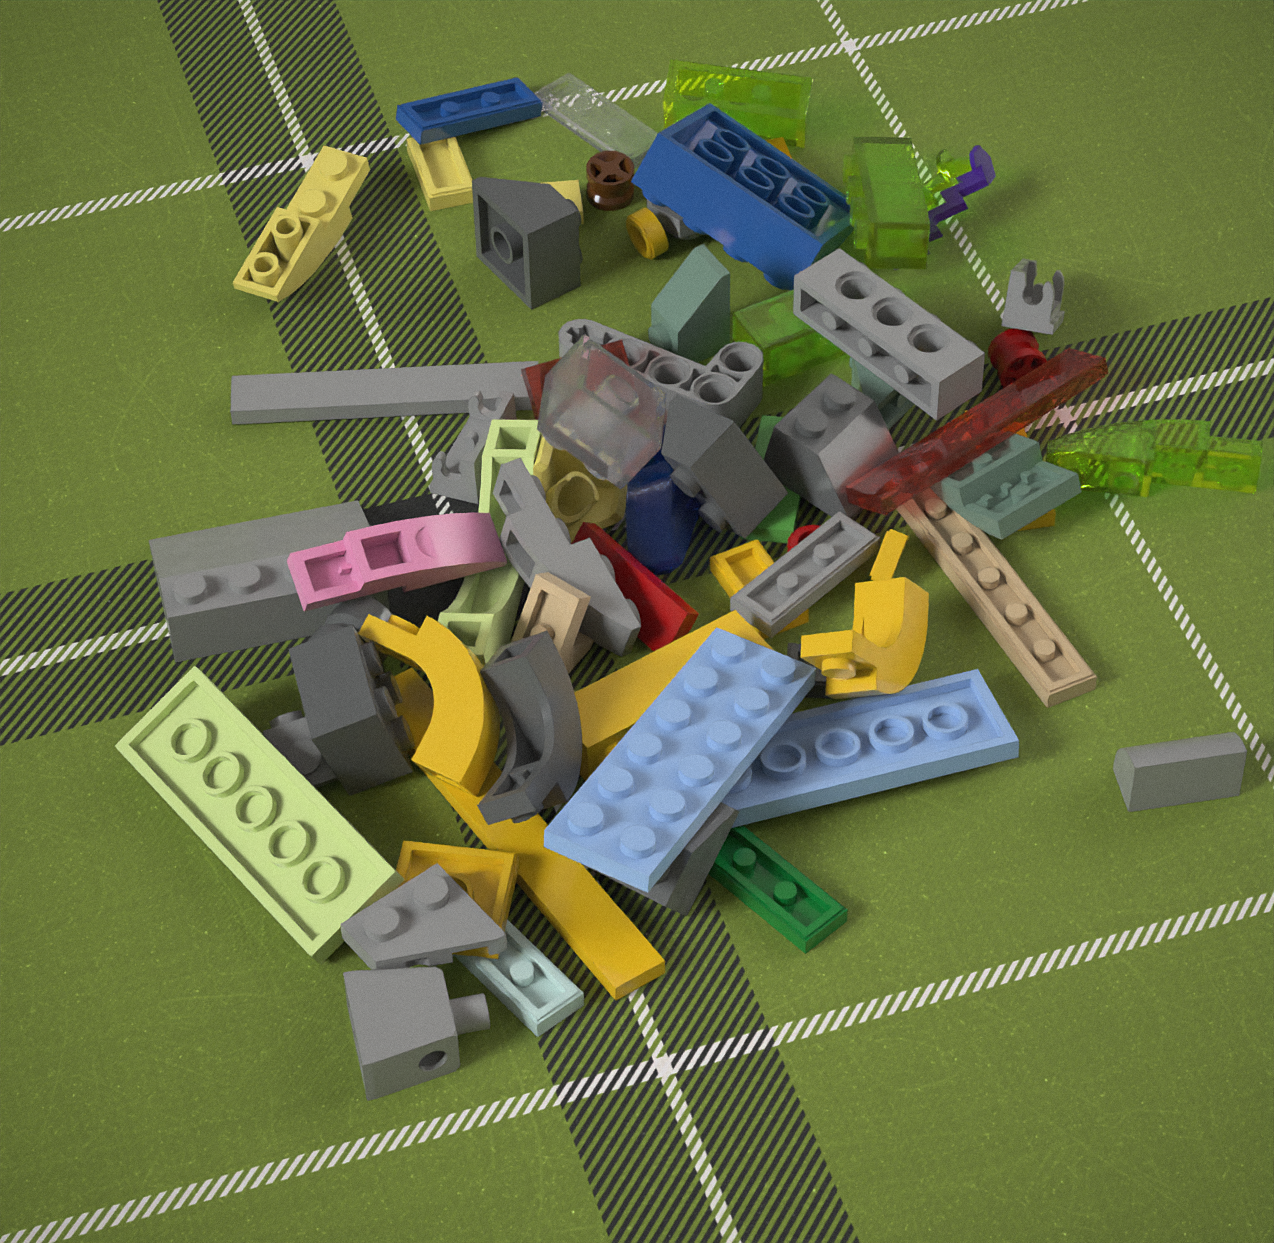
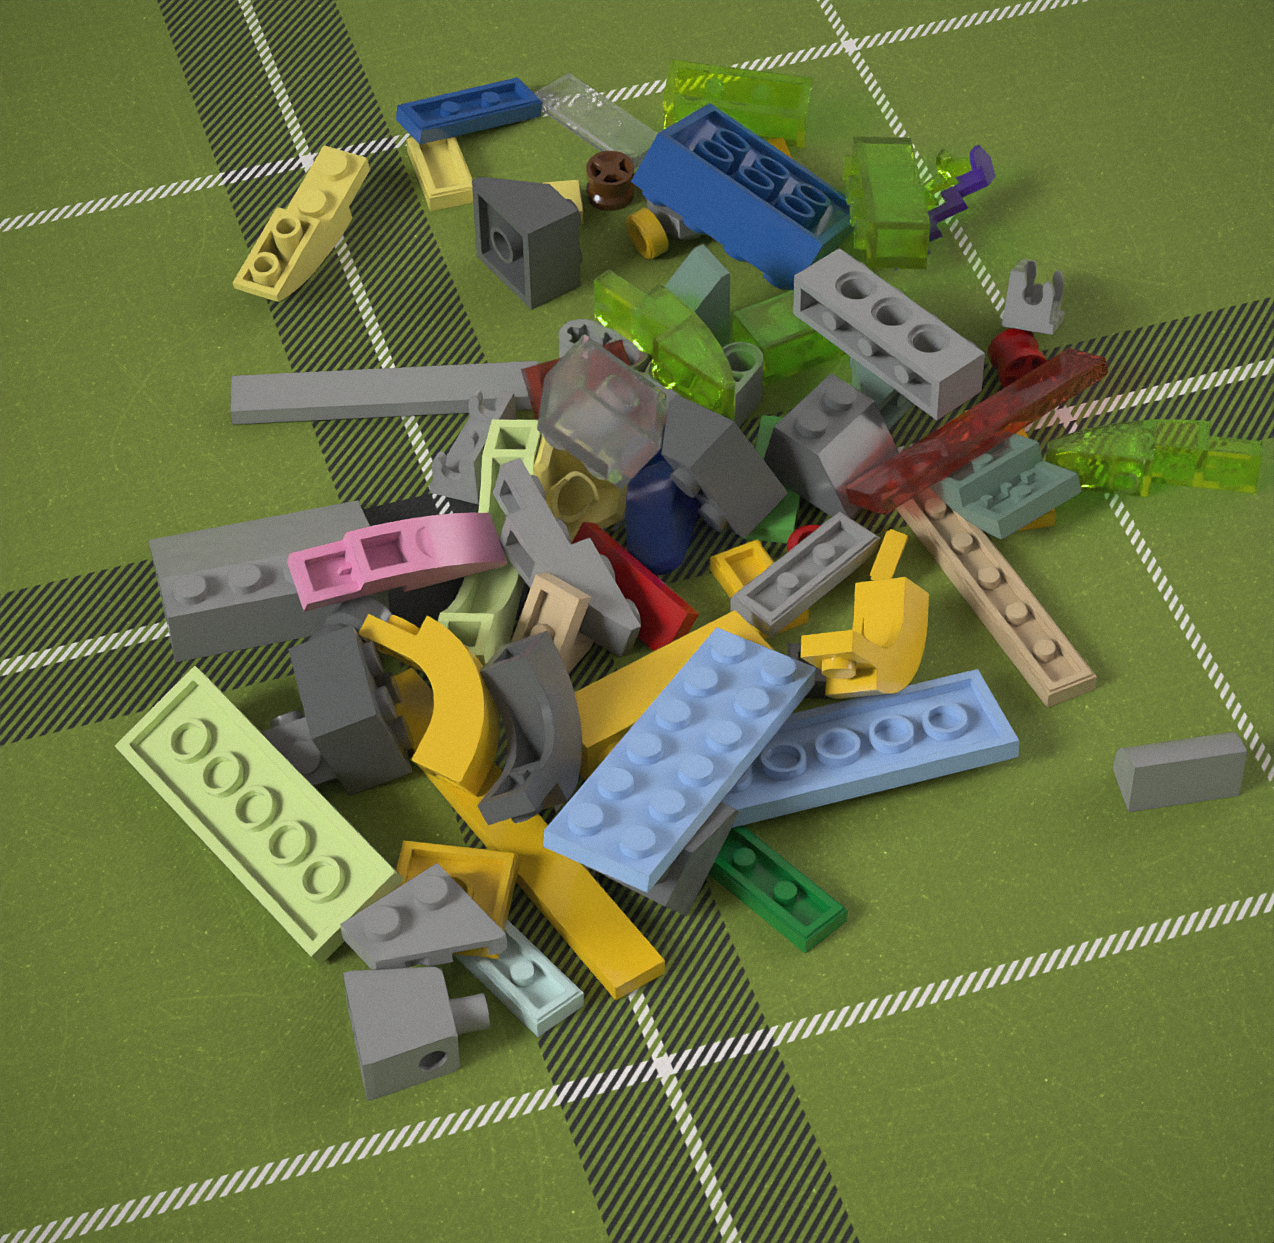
(681, 344): none -> clear neon green slope

